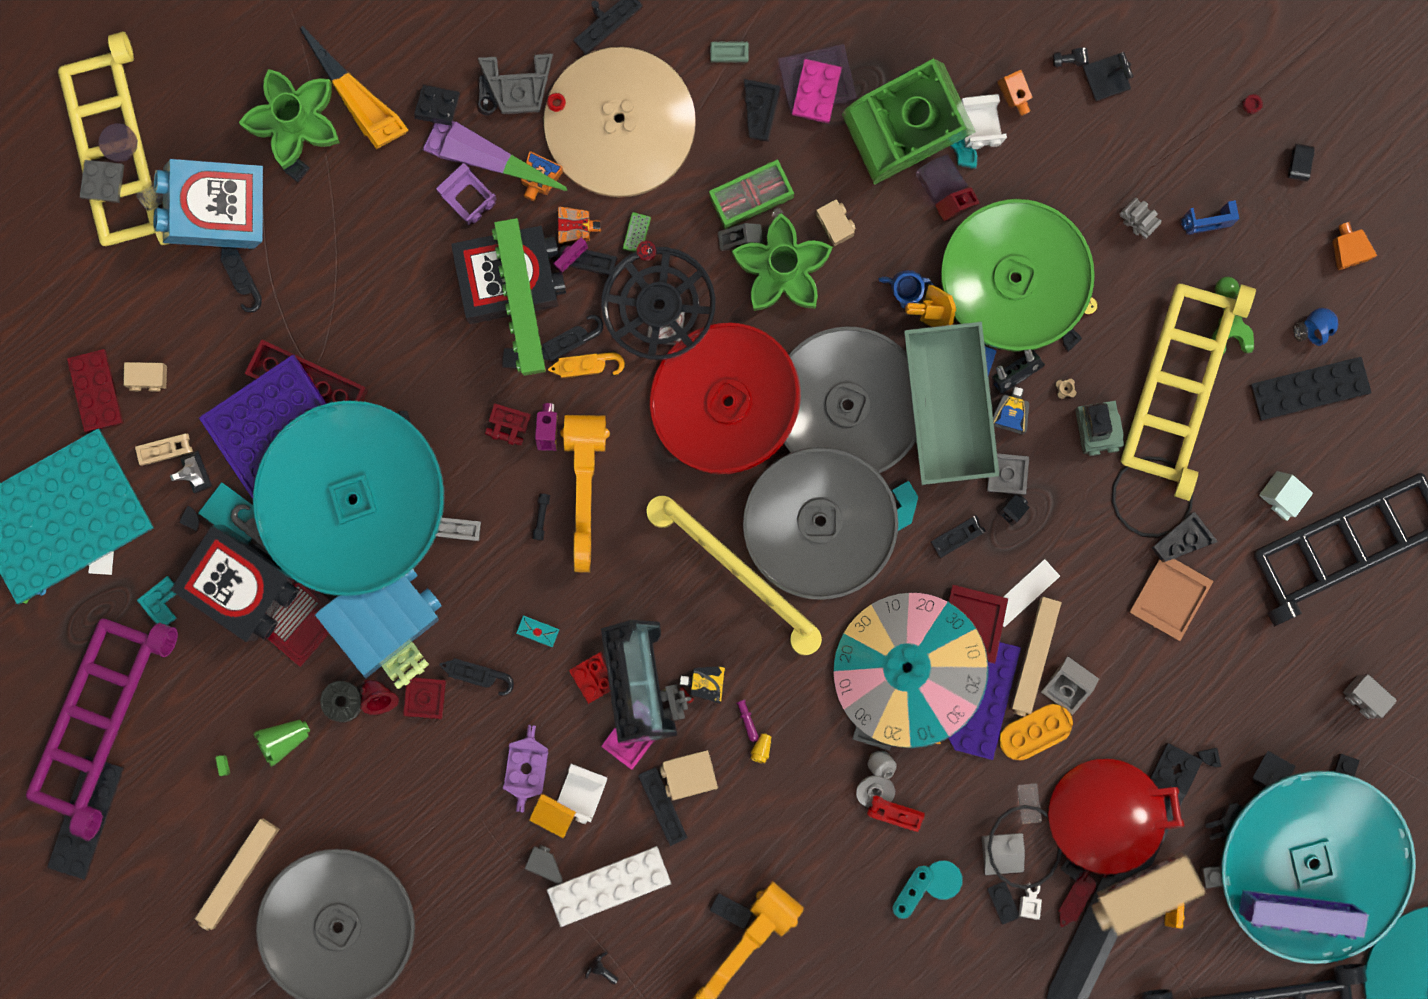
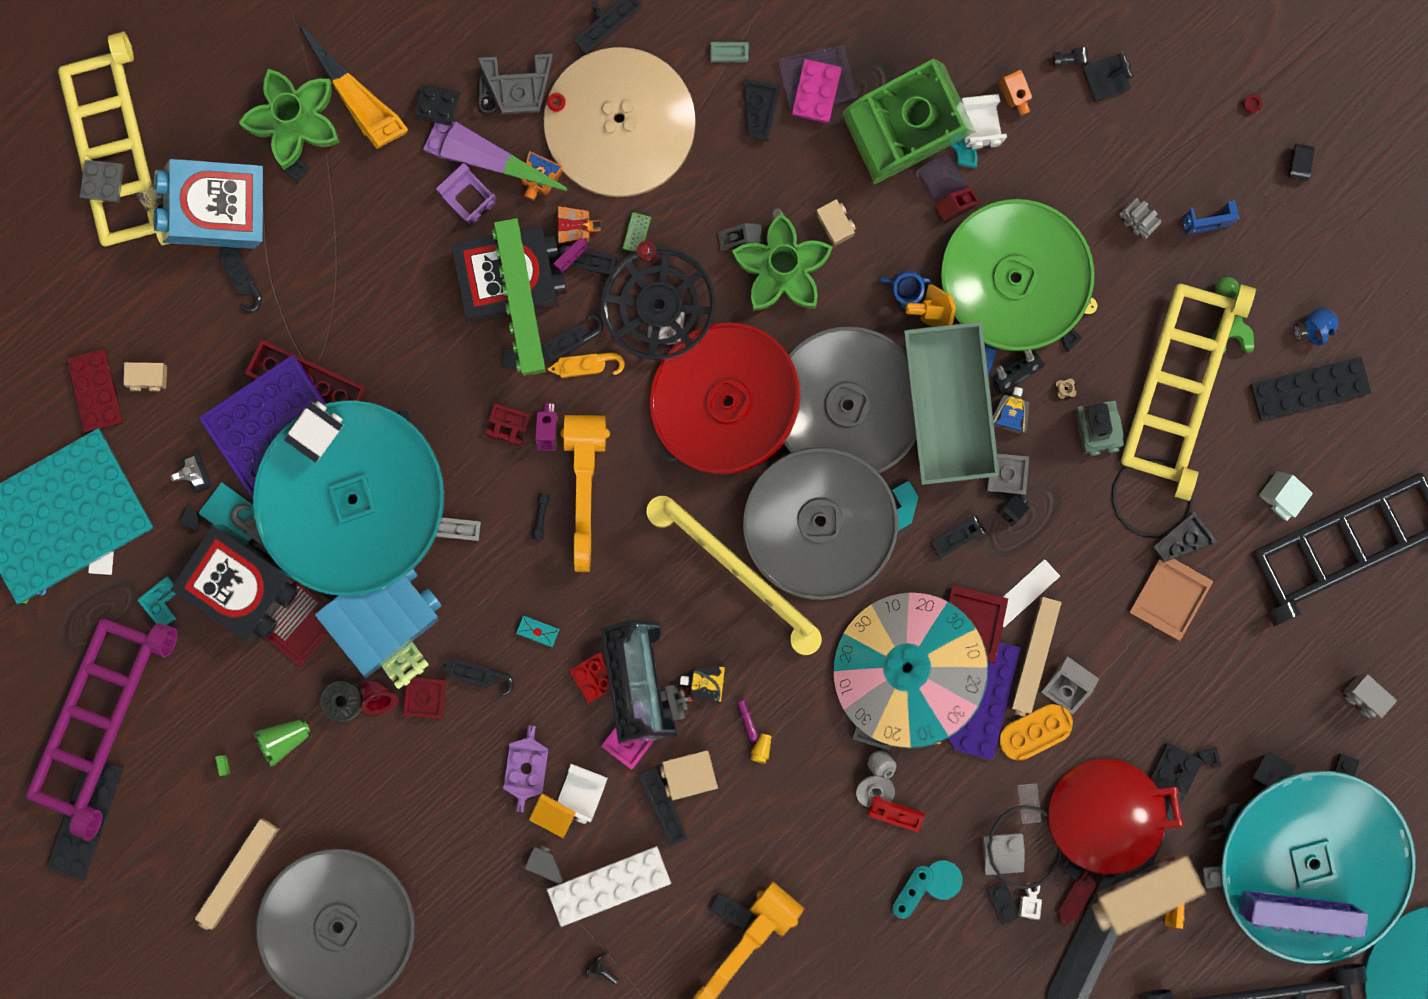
(118, 142): tile -> none
(163, 449): tan plate -> none
(314, 431): none -> white panel
(751, 194): clear brick -> none
(1352, 247): orange torso -> none

